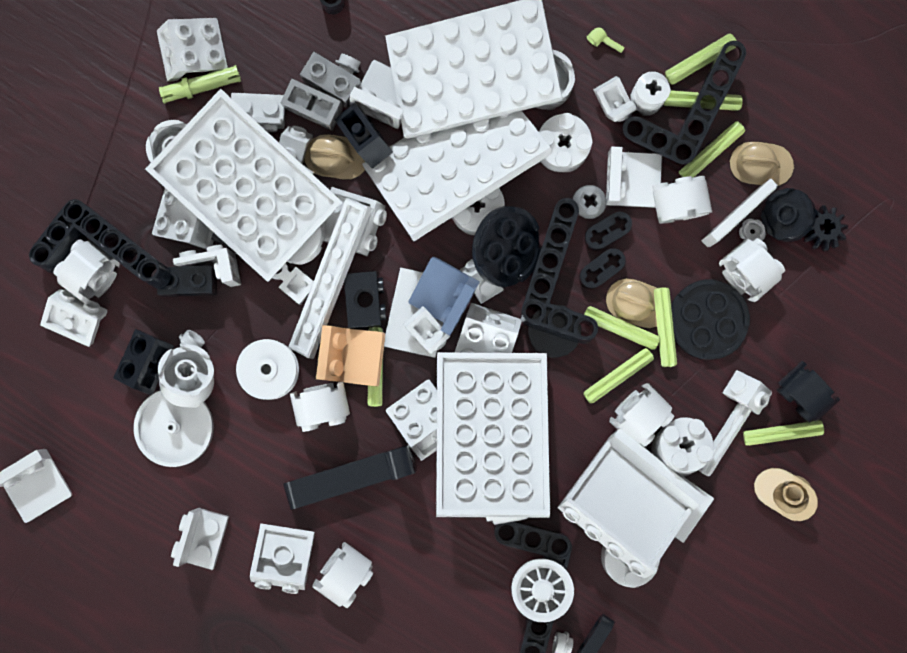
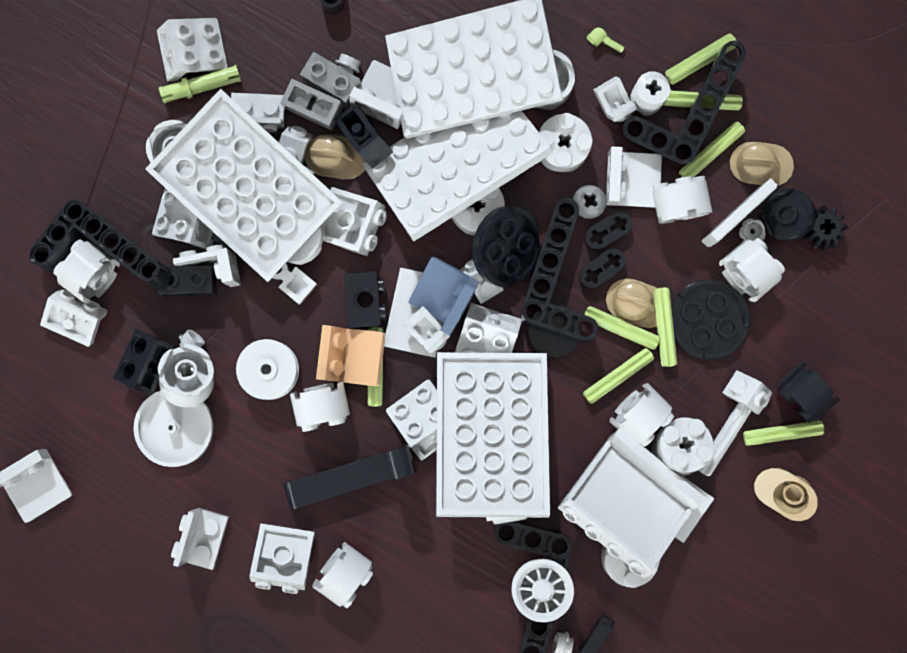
(330, 277): white tile -> none

